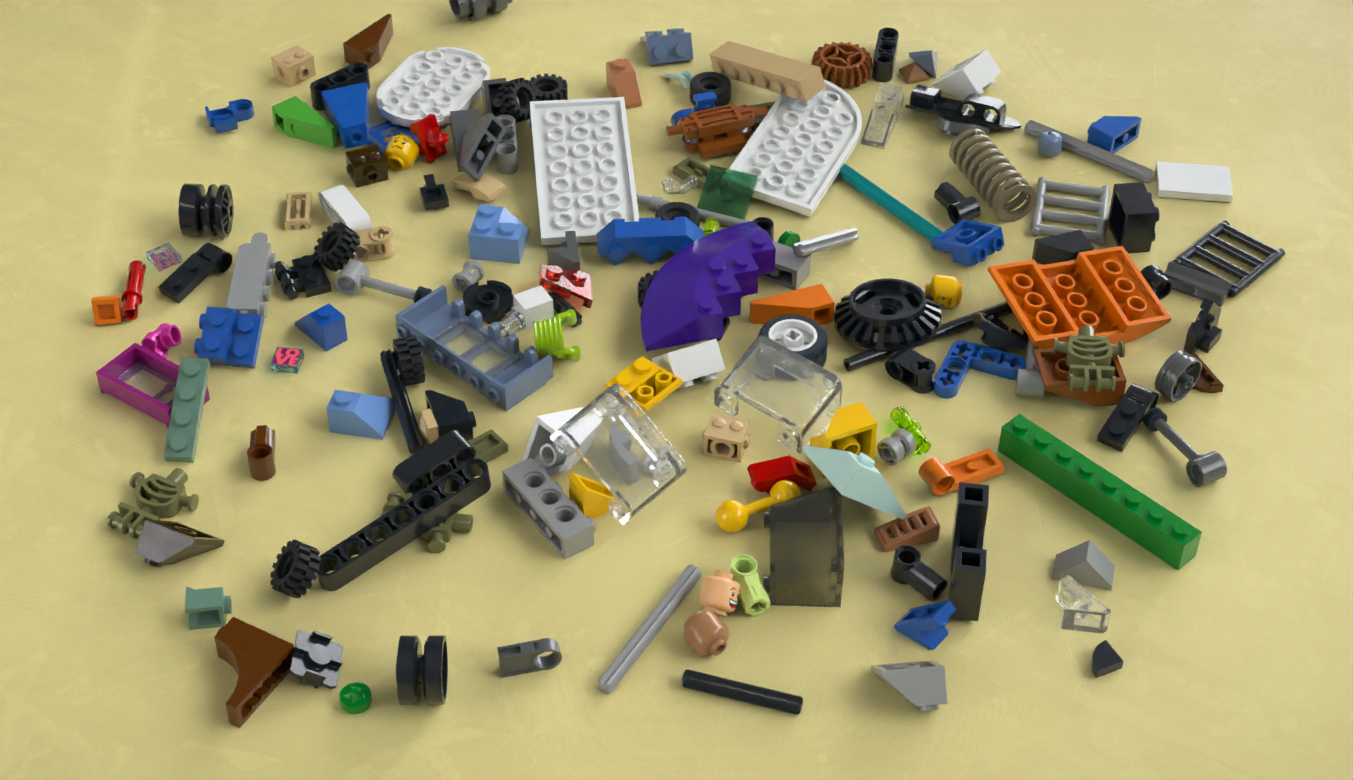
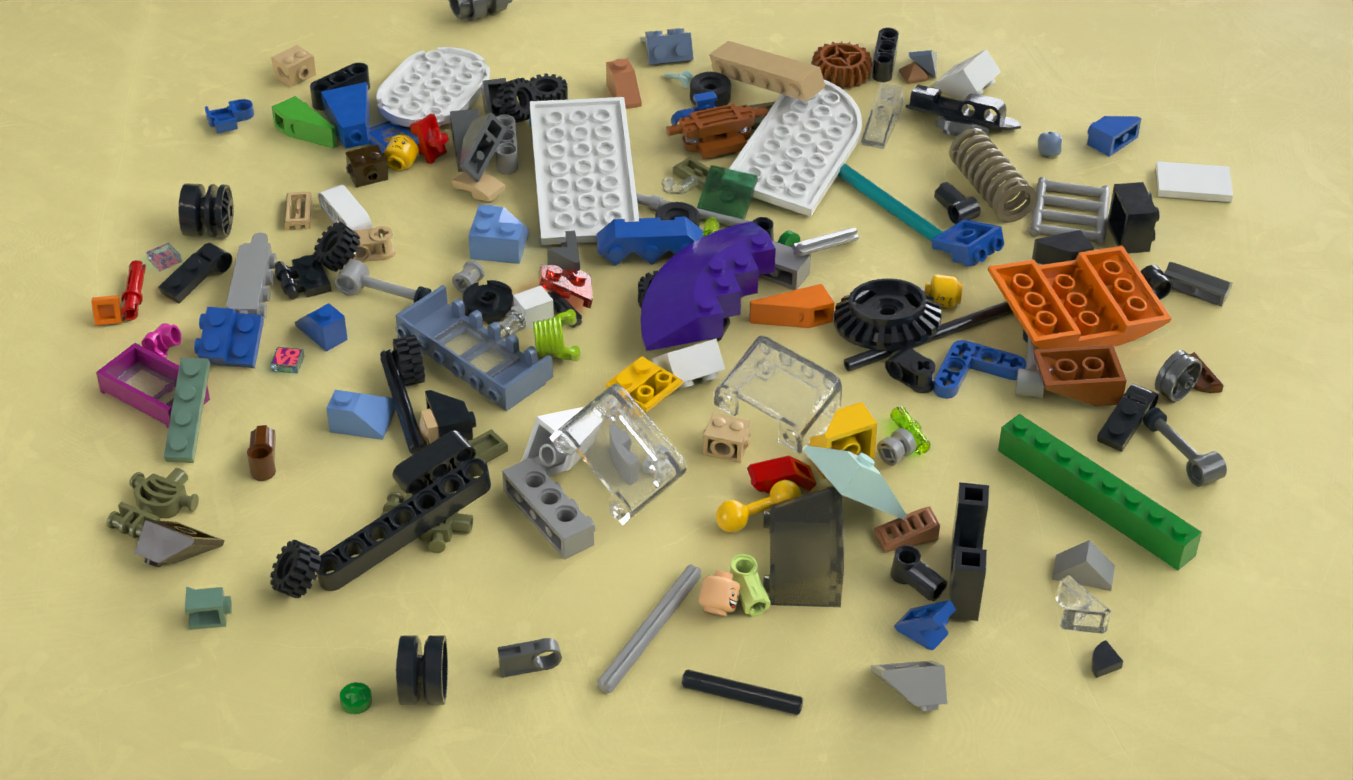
(259, 662): reddish brown arch -> none
(316, 659): piece -> none
(370, 43): reddish brown slope -> none
(433, 195): black plate -> none
(589, 495): yellow slope -> none
(706, 633): medium nougat head -> none
(799, 335): wheel -> none
(969, 469): orange plate -> none
(997, 333): black plate -> none
(1090, 359): olive piece -> none
(1094, 153): light grey axle -> none
(1204, 332): black plate -> none
(1210, 238): black bar -> none

